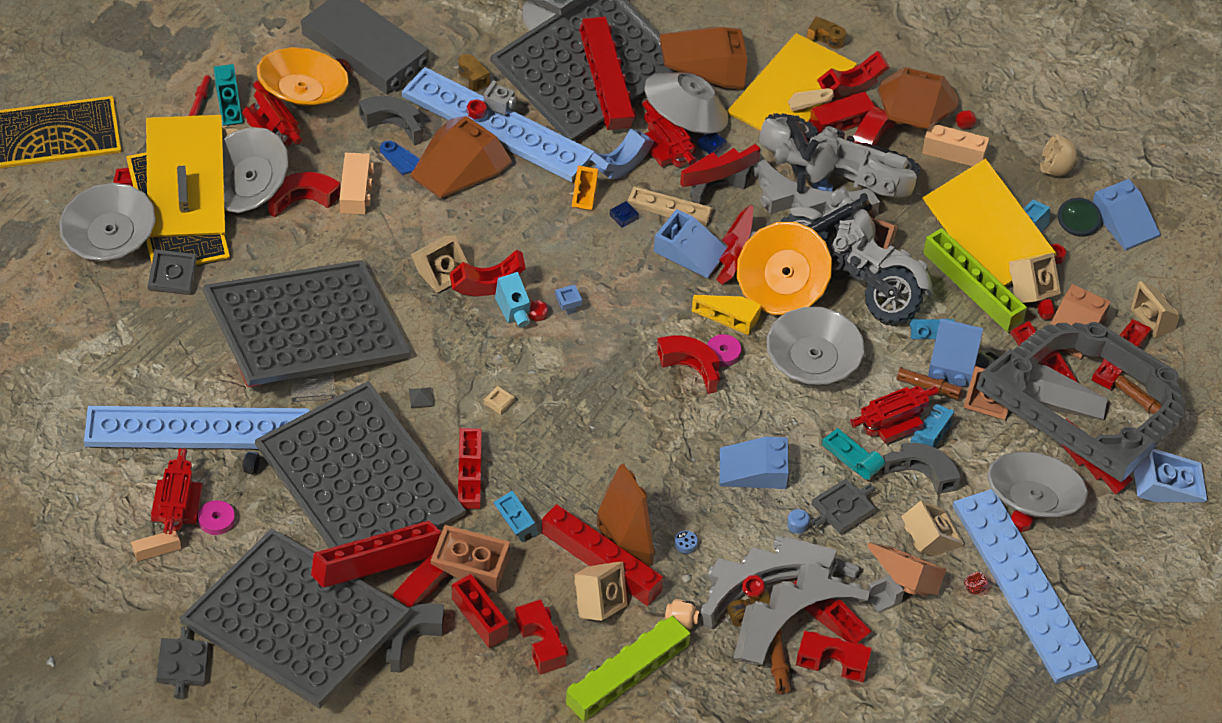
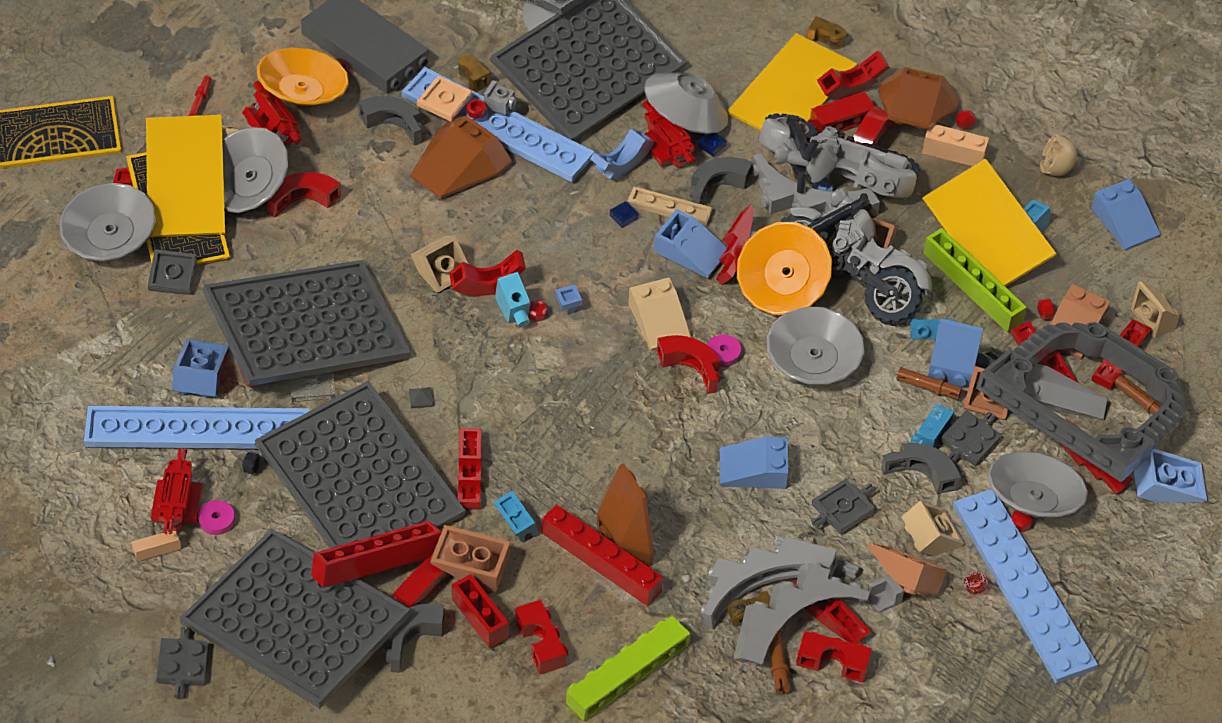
(182, 188): dark grey tile -> none
(199, 368): none -> medium blue slope
(227, 94): teal slope -> none
(356, 183): light nougat brick -> none
(399, 157): blue piece -> none
(444, 98): none -> light nougat plate
(499, 400): tan tile -> none
(585, 187): light orange slope -> none
(600, 590): tan slope -> none
(607, 73): red brick -> none
(657, 311): none -> tan slope
(683, 612): light nougat head -> none
(686, 542): medium blue tile -> none
(708, 52): dark orange wedge -> none
(715, 168): red slope -> none
(730, 311): yellow slope -> none
(753, 586): red tile -> none
(798, 521): medium blue piece -> none
(809, 98): tan piece -> none
(853, 455): teal plate -> none
(895, 413): red piece -> none
(970, 437): none -> dark grey plate
(1035, 277): tan slope -> none
(1060, 251): red tile -> none
(1079, 216): clear green wheel -> none

